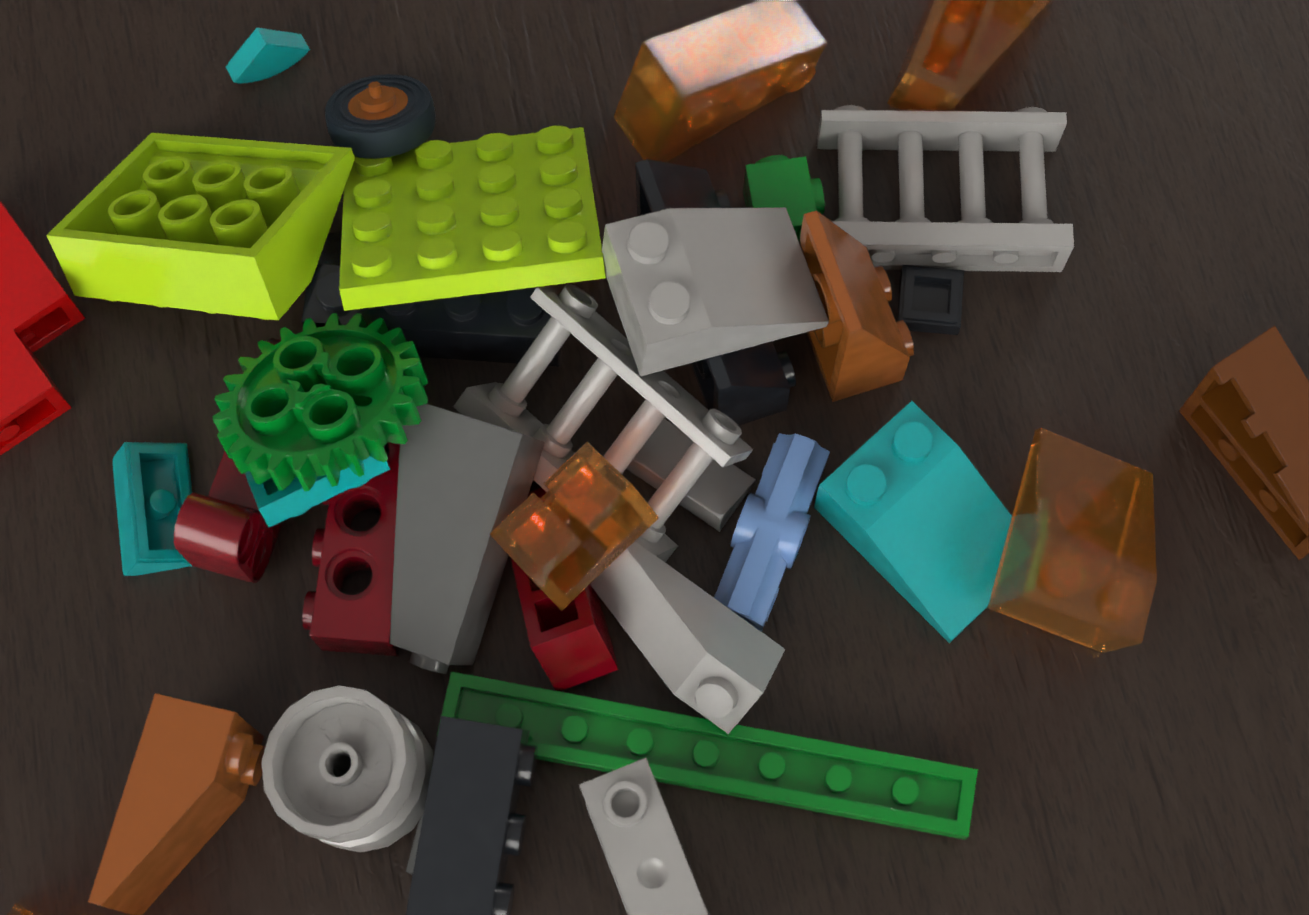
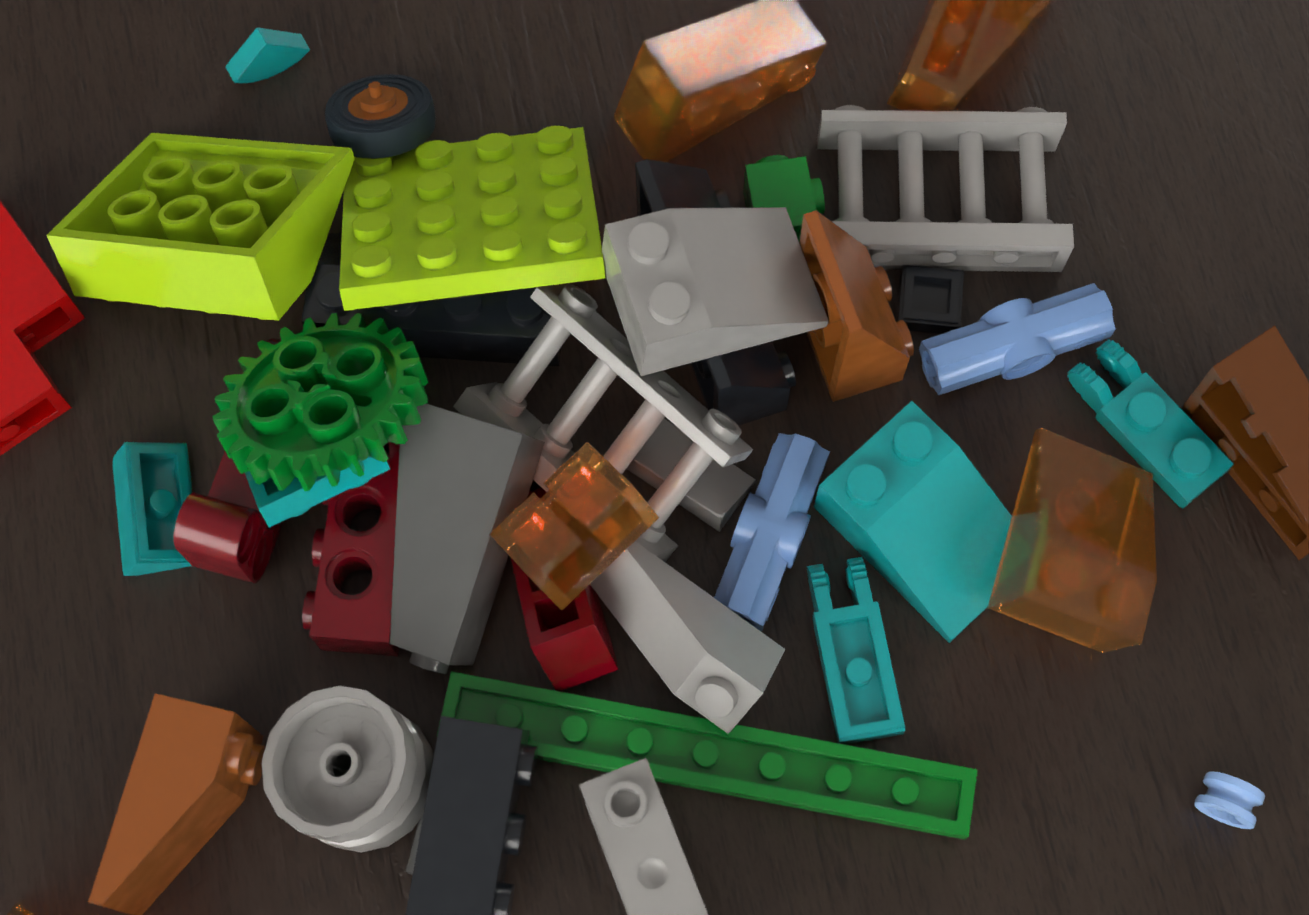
(855, 659): none -> teal hinge
(1016, 338): none -> medium blue piece
(1150, 426): none -> teal hinge
(1229, 800): none -> light blue bush

